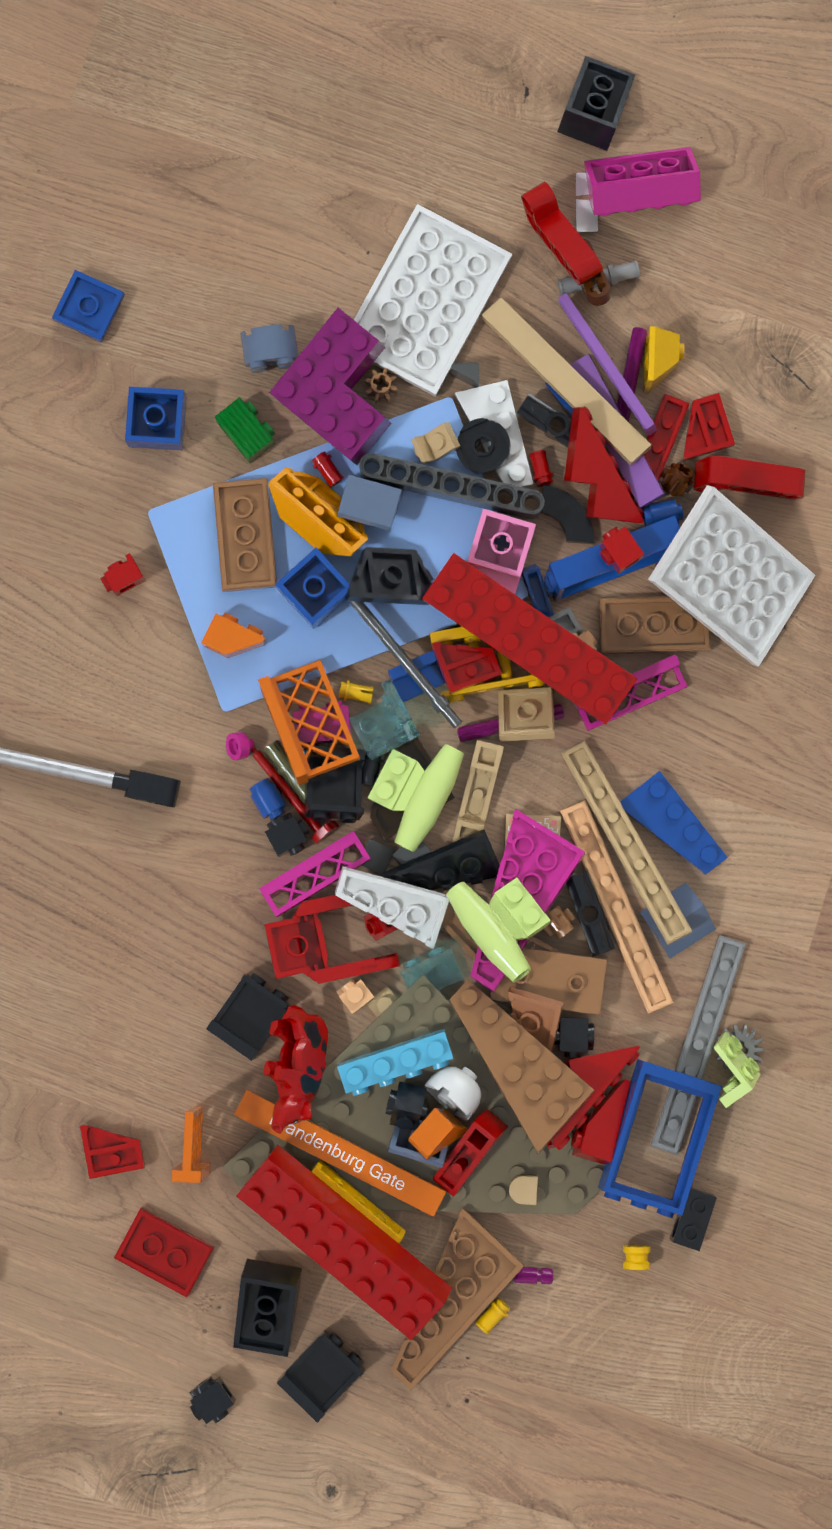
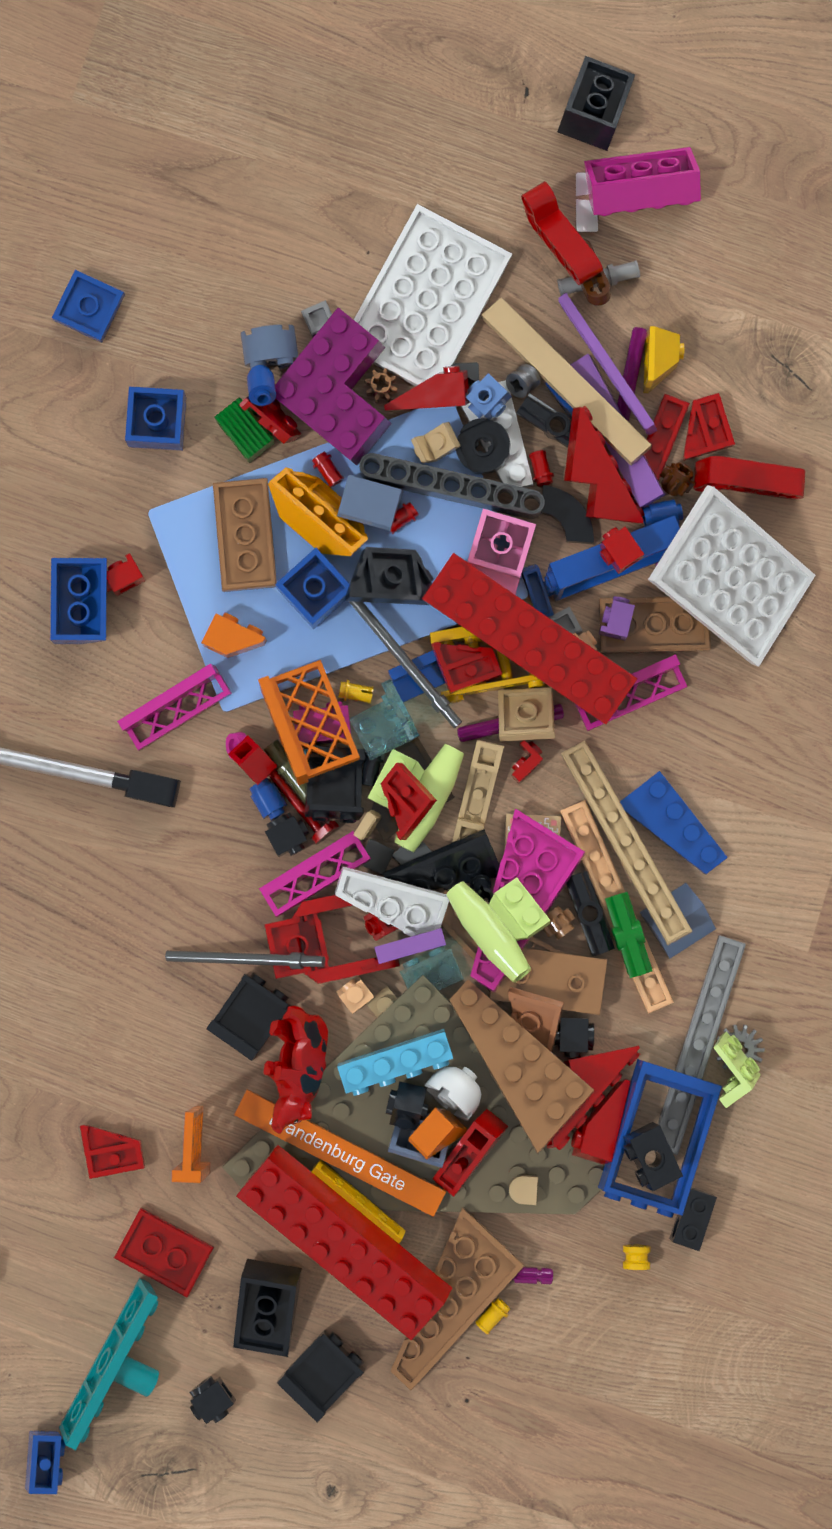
(43, 1462): none -> blue brick
(78, 600): none -> blue slope
(113, 1366): none -> teal plate
(170, 697): none -> dark pink fence
(252, 760): none -> red brick
(261, 385): none -> blue brick
(274, 420): none -> red wing
(295, 960): none -> dark grey bar
(316, 316): none -> light grey tile
(367, 825): none -> tan tile
(404, 516): none -> red pin
(406, 799): none -> red wing
(410, 946): none -> medium lavender piece
(441, 390): none -> red slope
(482, 886): none -> black pin
(490, 389): none -> medium blue brick
(523, 380): none -> flat silver wheel
(524, 766): none -> red bracket
(617, 618): none -> medium lavender brick
(628, 935): none -> green piece
(664, 1168): none -> black brick

